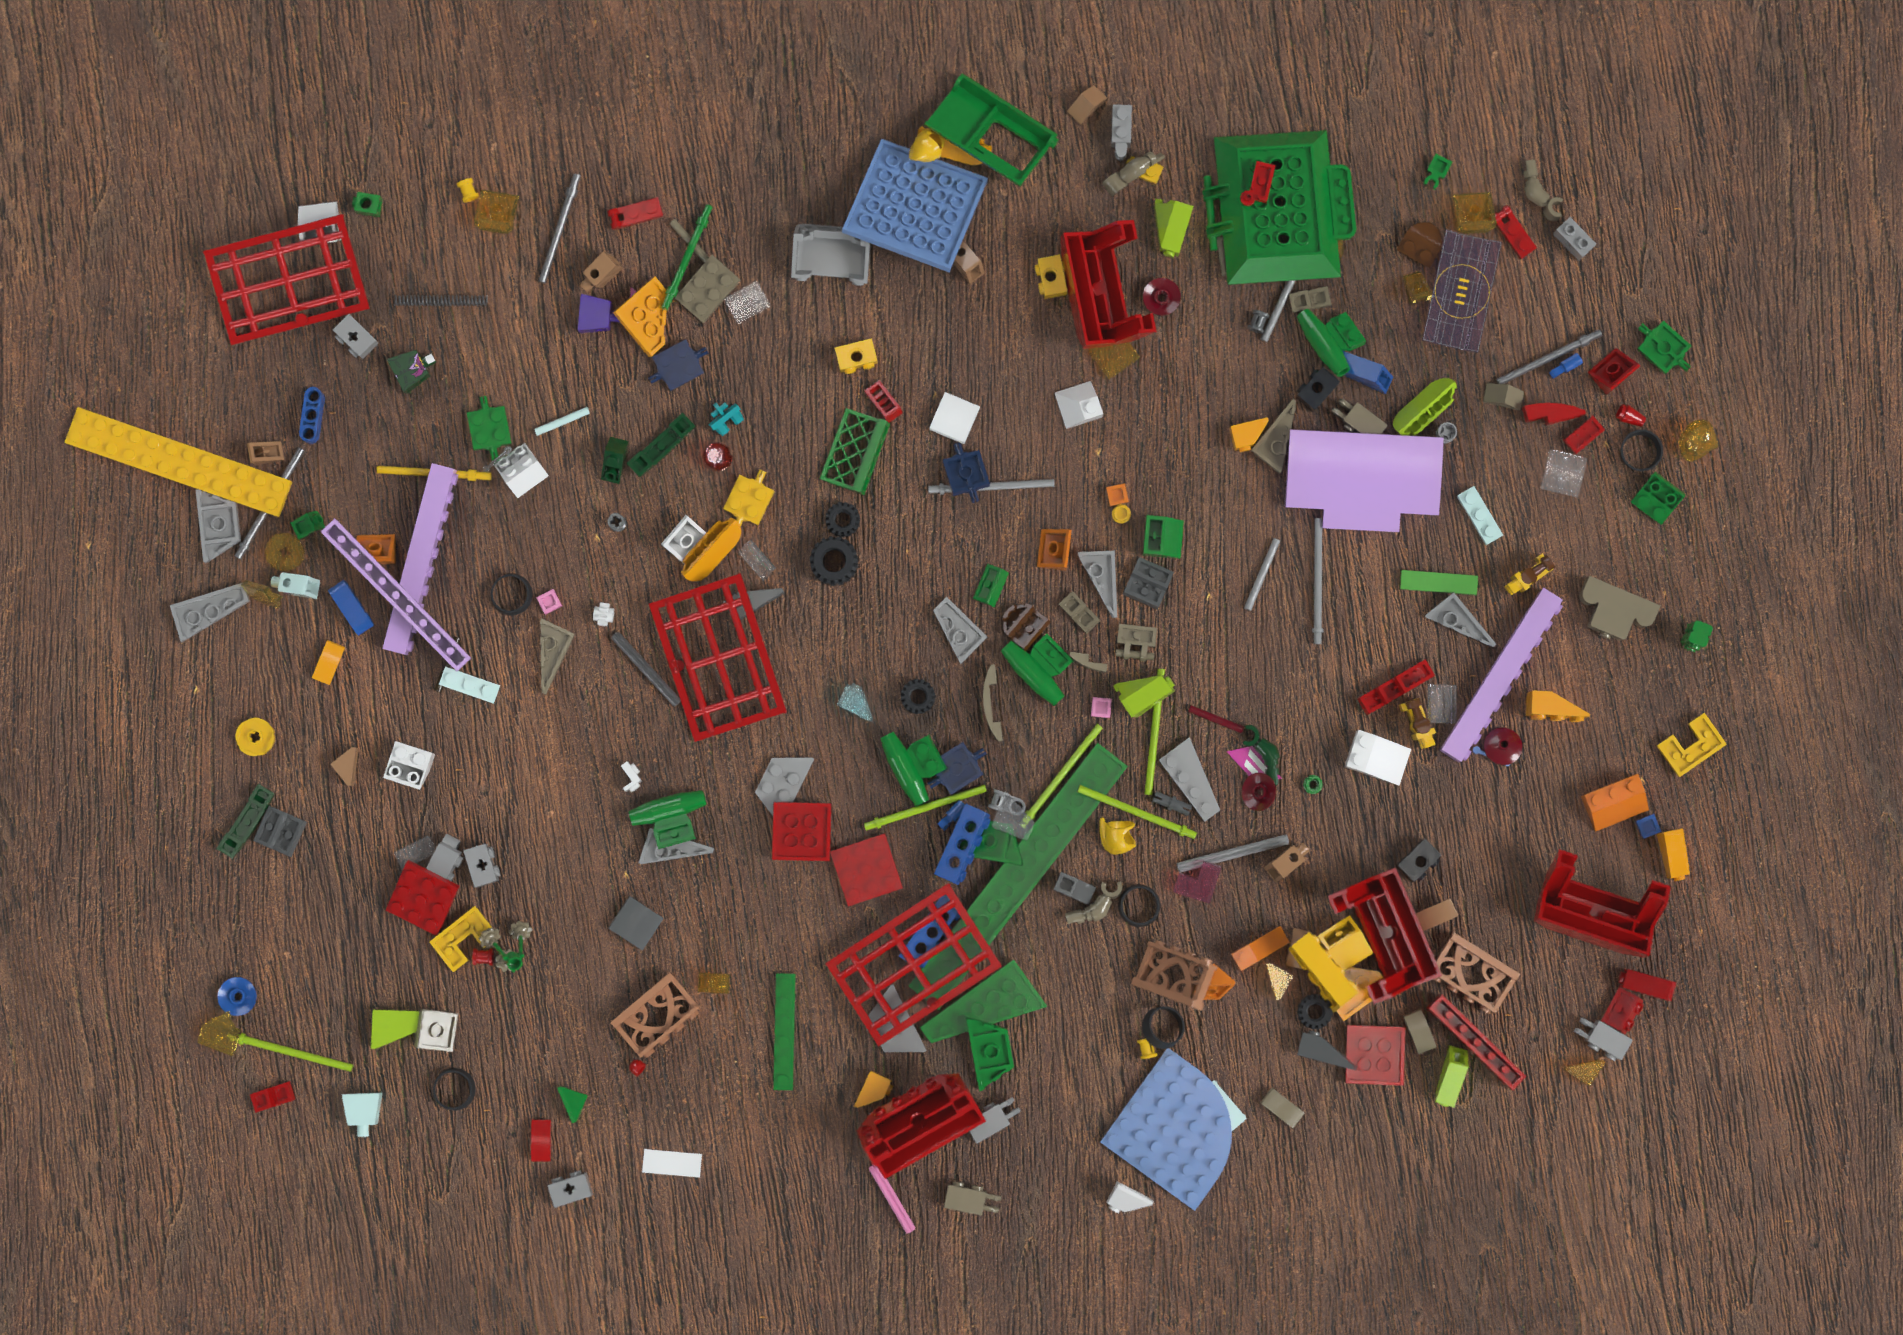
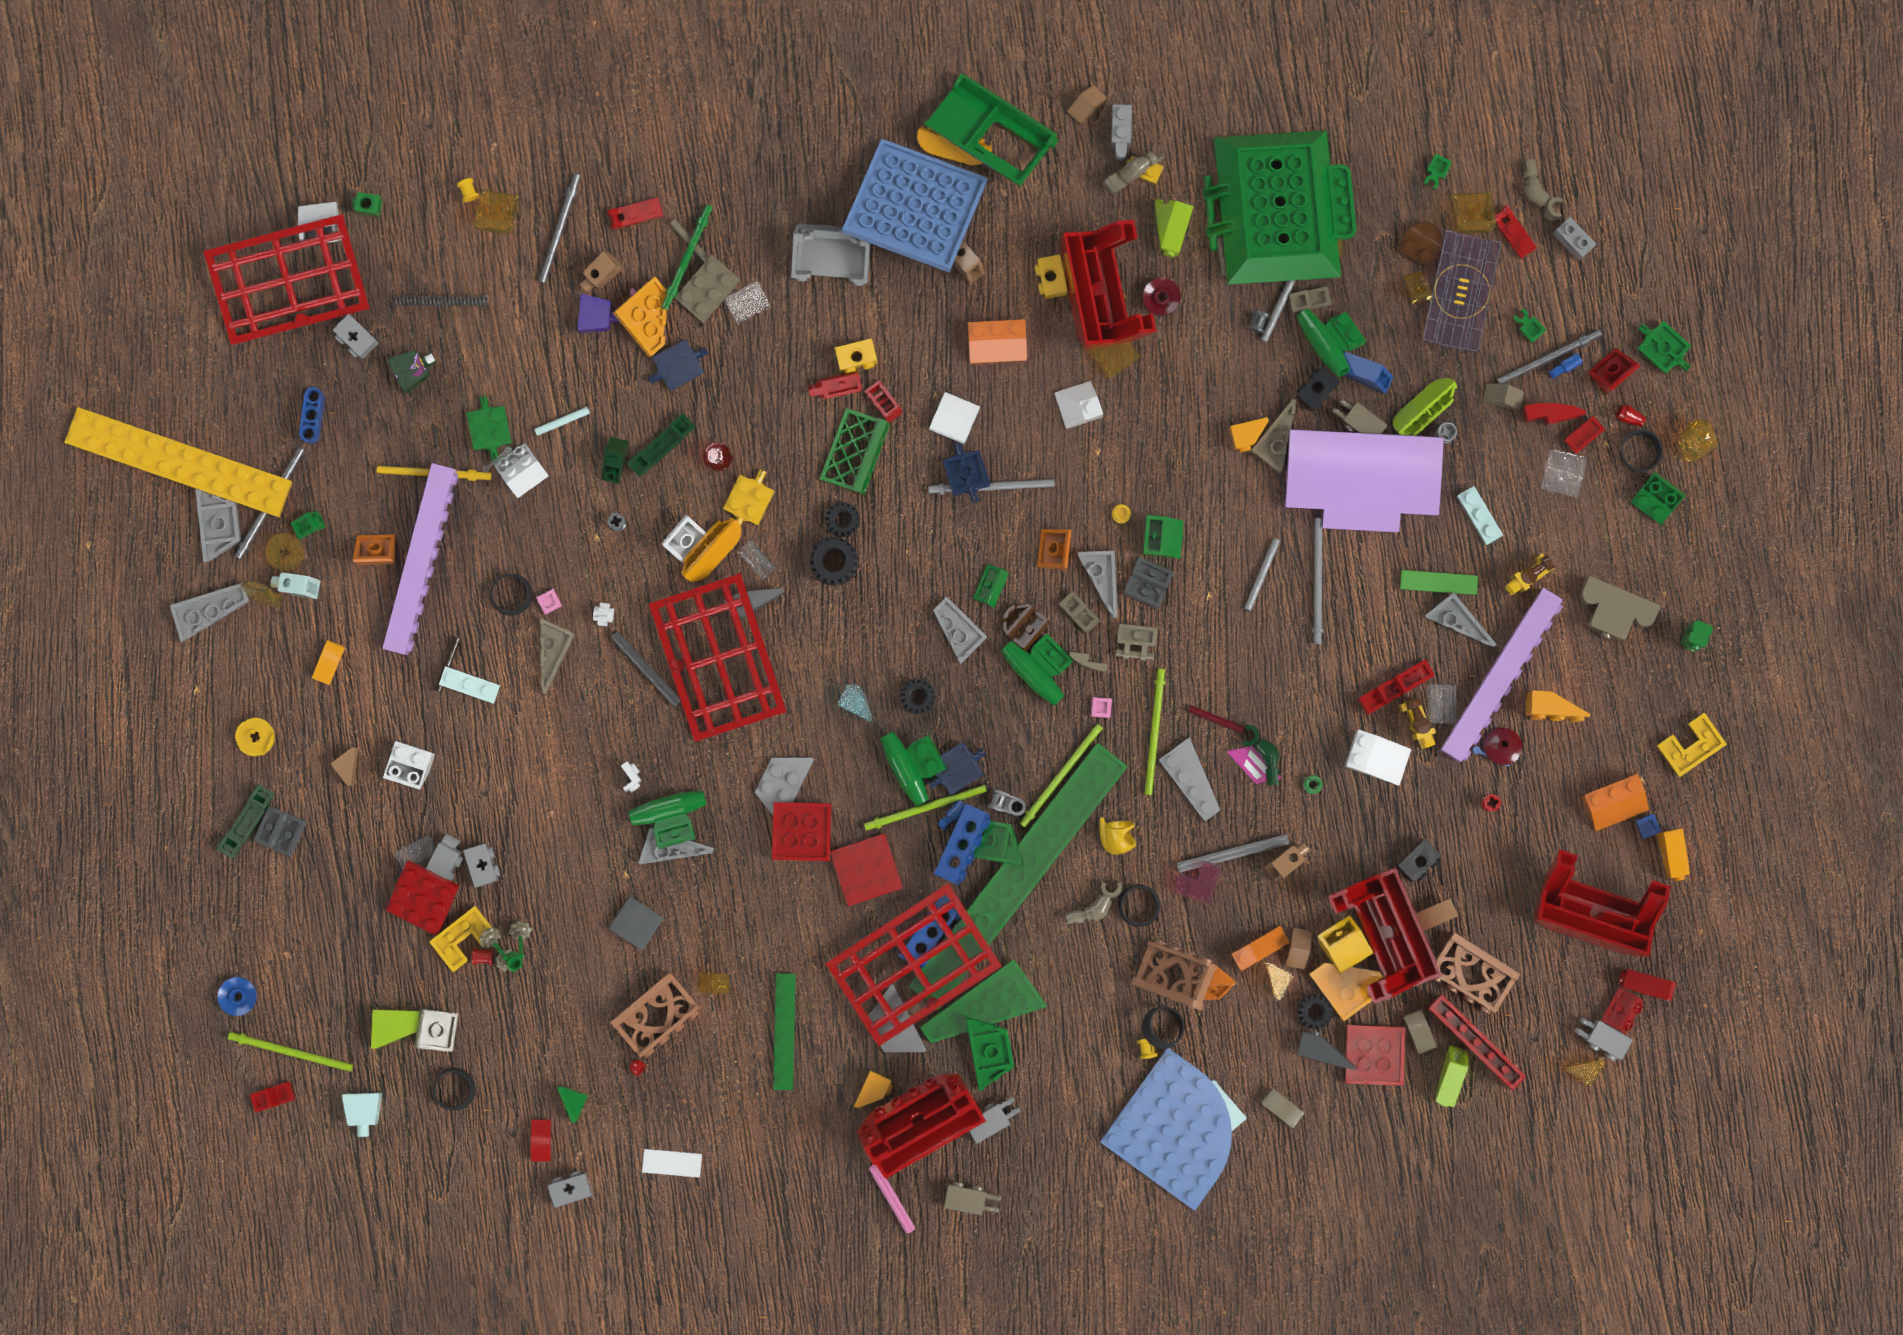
(220, 1034): clear yellow slope -> none
(265, 452): medium nougat slope -> none
(351, 607): blue beam -> none
(396, 594): lavender brick -> none
(732, 412): teal hips -> none
(836, 385): none -> red hinge
(925, 148): yellow piece -> none
(995, 727): dark tan slope -> none
(997, 341): none -> orange slope
(1012, 819): clear wing -> none
(1074, 888): dark grey slope -> none
(1117, 494): orange plate -> none
(1127, 1199): white slope -> none
(1144, 693): lime slope -> none
(1171, 803): dark grey pin -> none
(1182, 830): lime bar -> none
(1252, 791): dark red dish -> none
(1260, 184): red hinge -> none
(1323, 971): yellow wedge -> none
(1489, 808): none -> red bush
(1531, 328): none -> green plate

